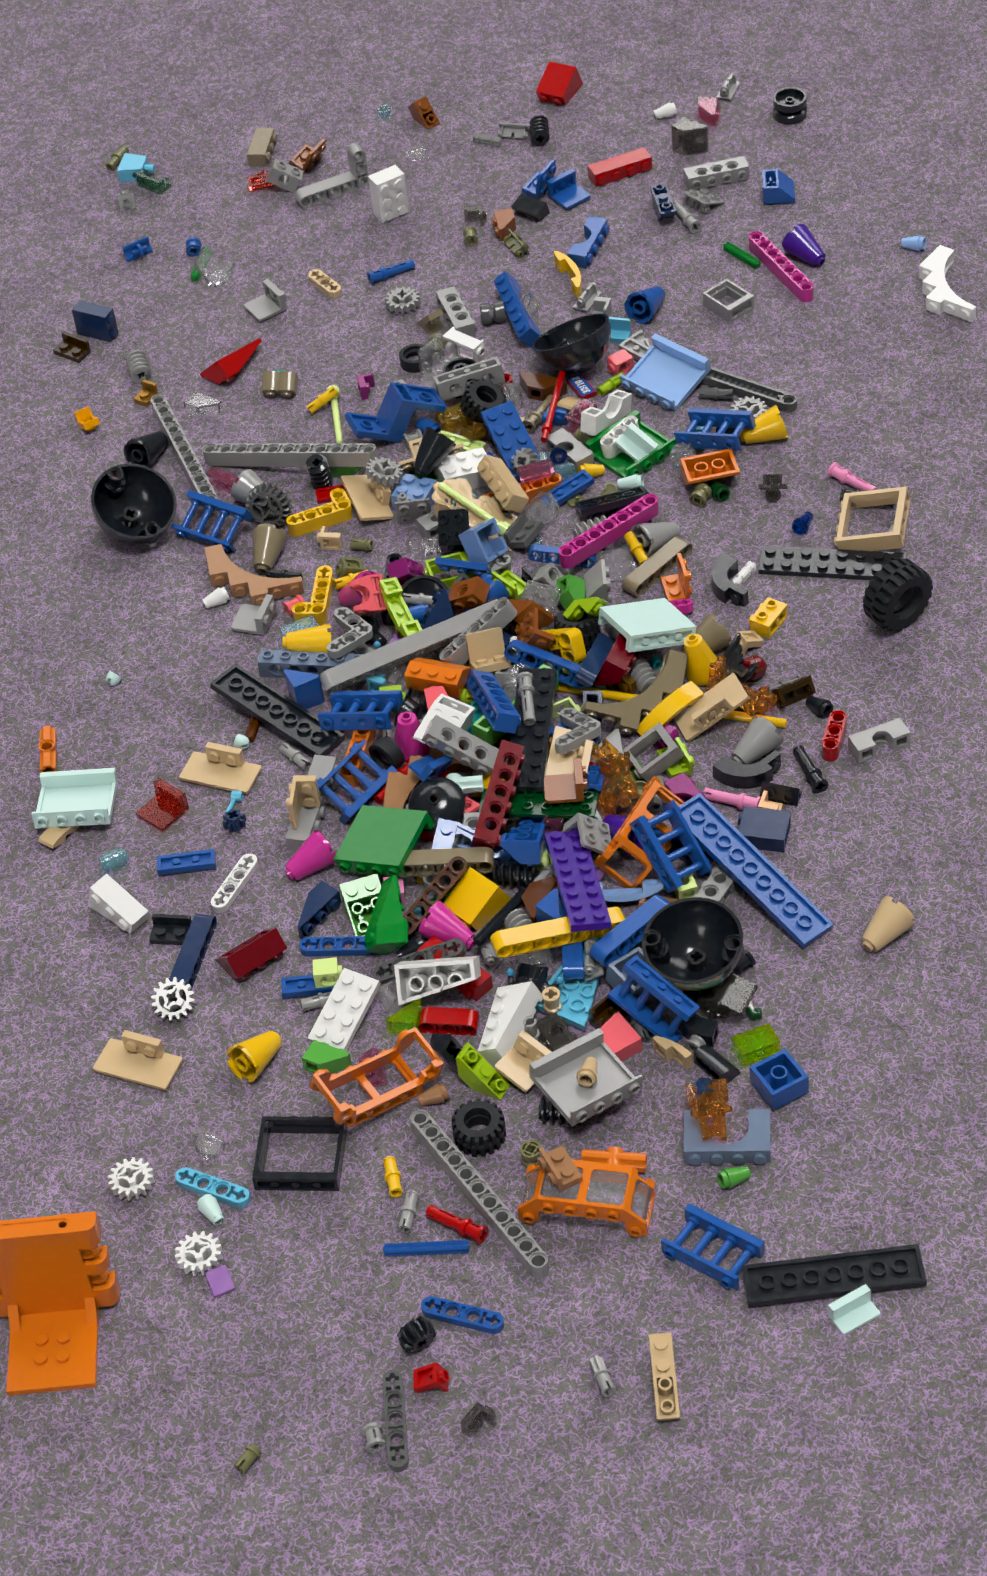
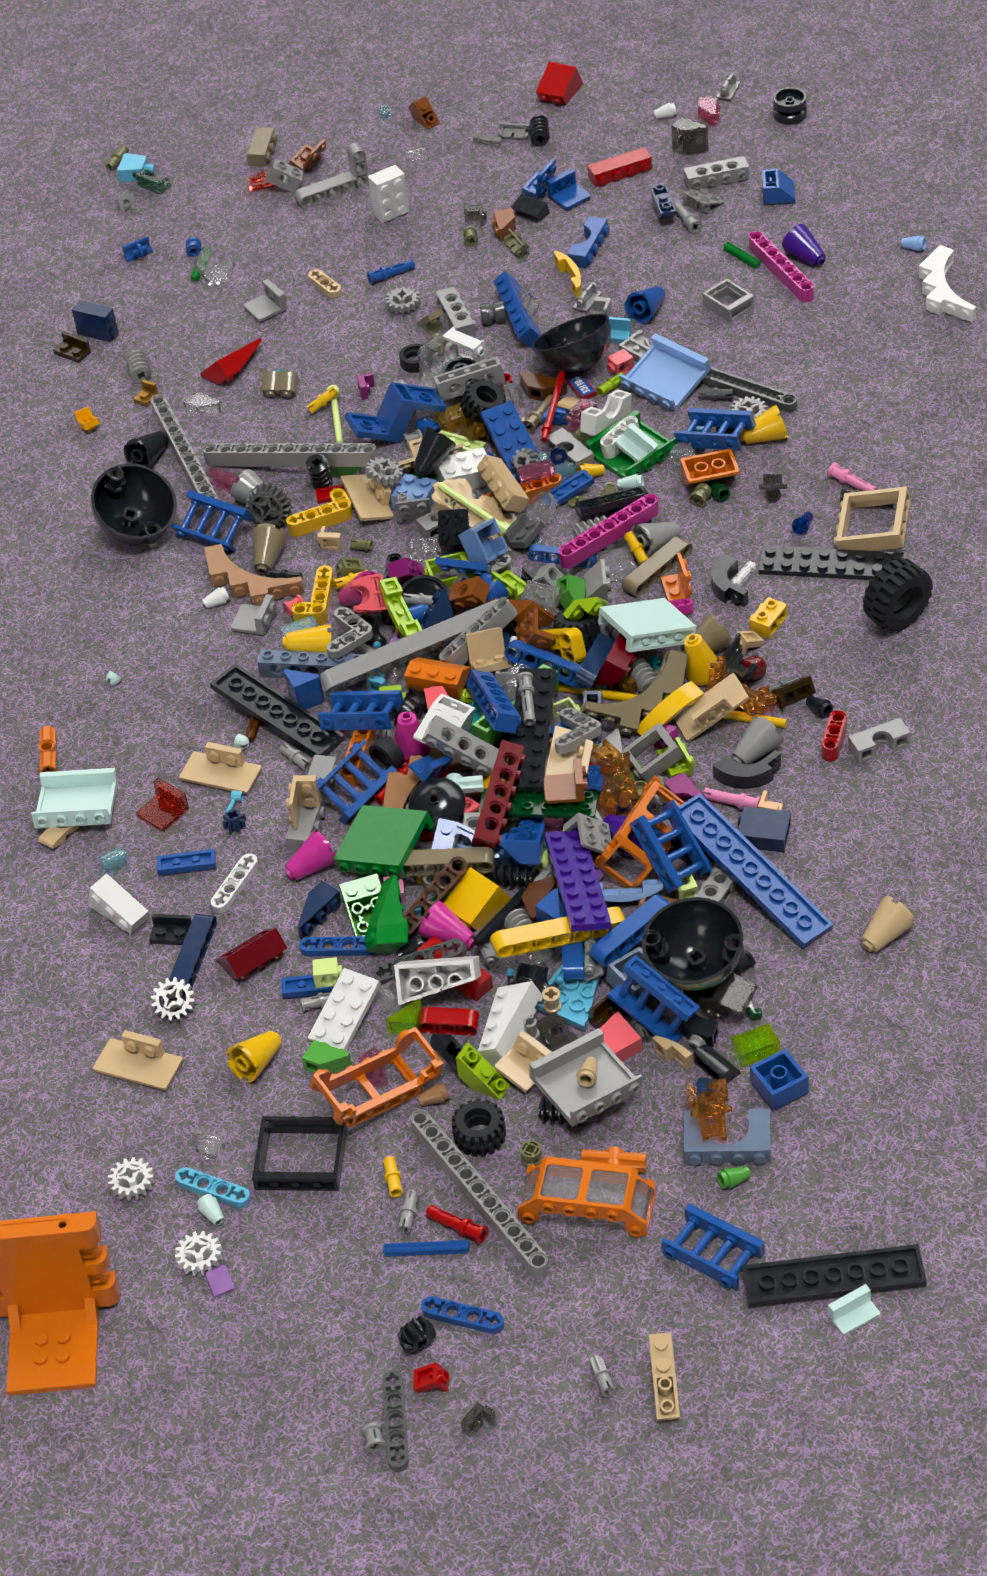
(250, 1454): olive pin -> none
(559, 1168): medium nougat bracket -> none
(781, 793): black hinge -> none
(813, 774): black pin -> none

